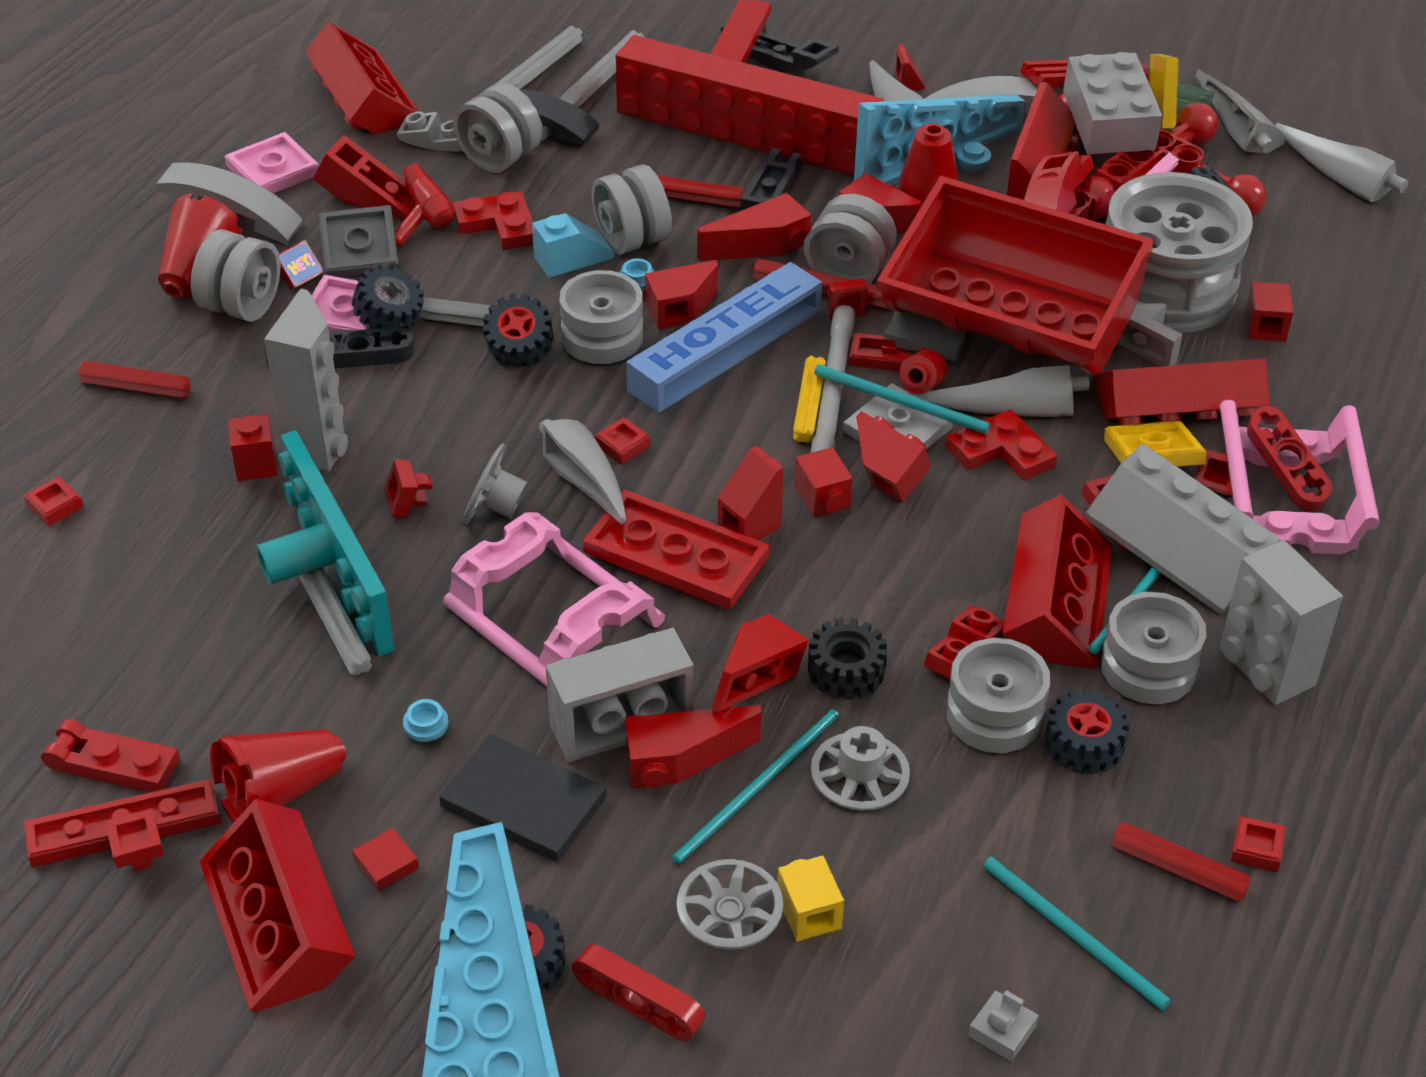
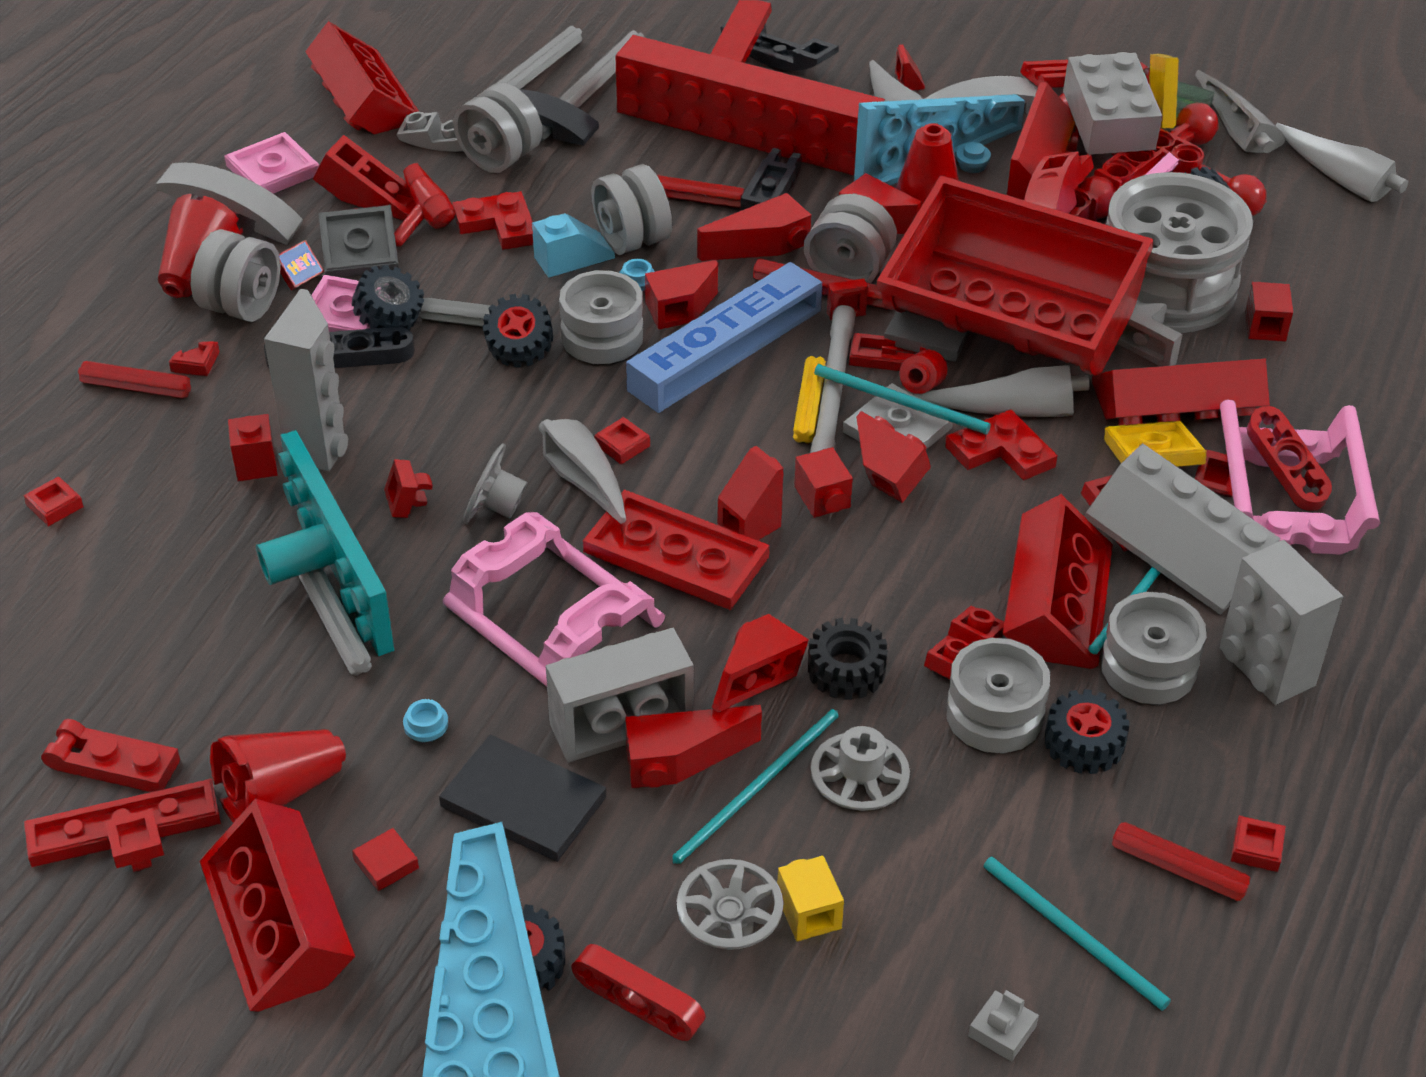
(197, 360): none -> red tile

